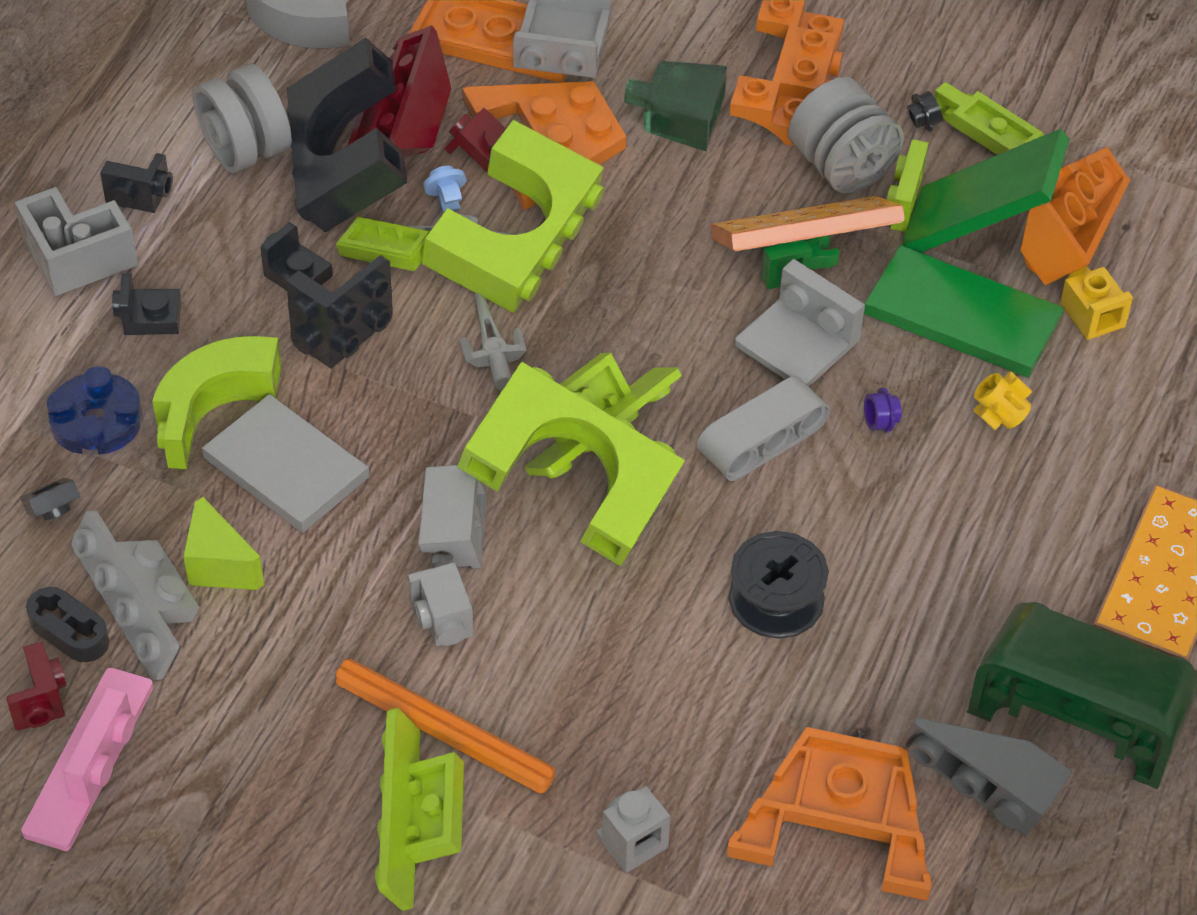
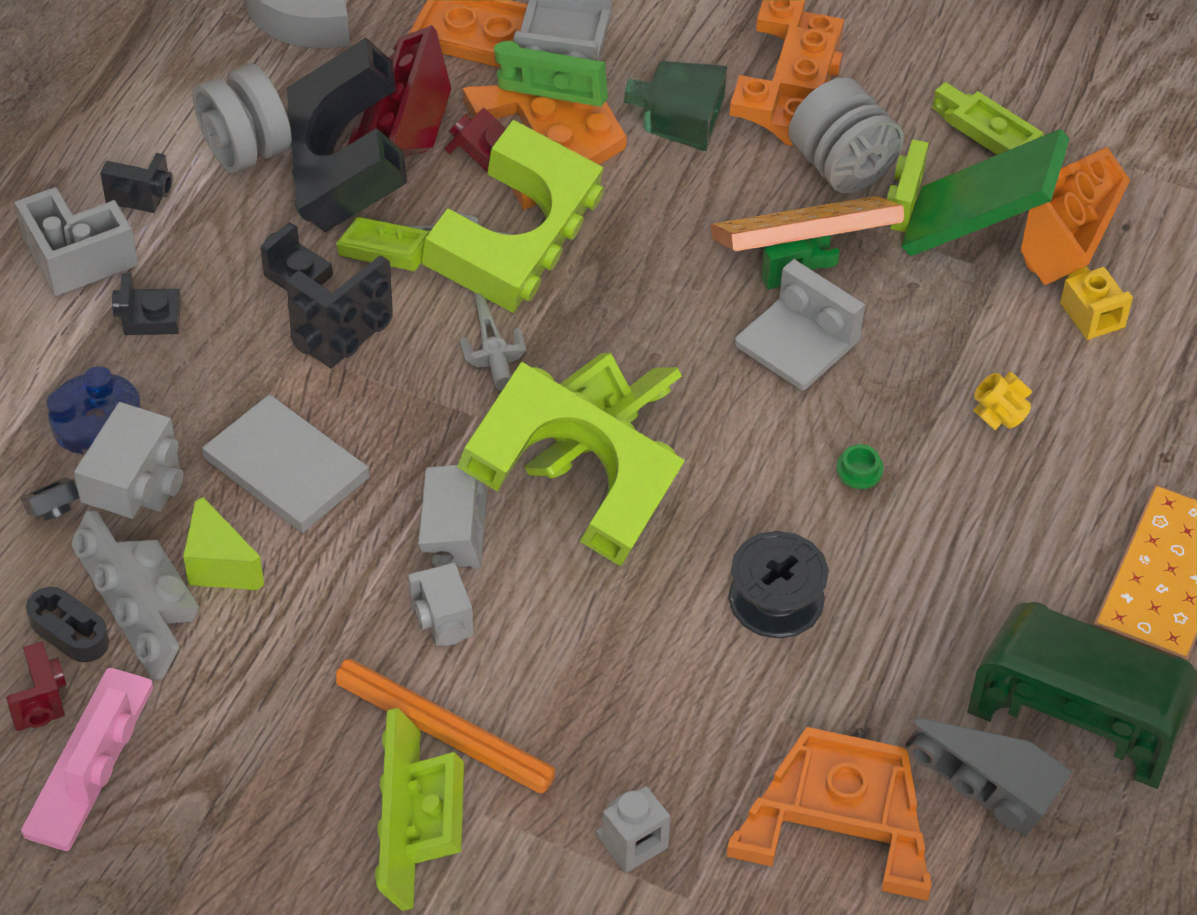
(131, 463): none -> light grey brick
(208, 378): lime arch -> none
(446, 184): light blue plate -> none
(550, 74): none -> bright green plate
(763, 428): light grey beam -> none
(860, 467): none -> green plate
(882, 410): dark purple plate -> none
(924, 111): black plate -> none
(964, 311): green tile -> none

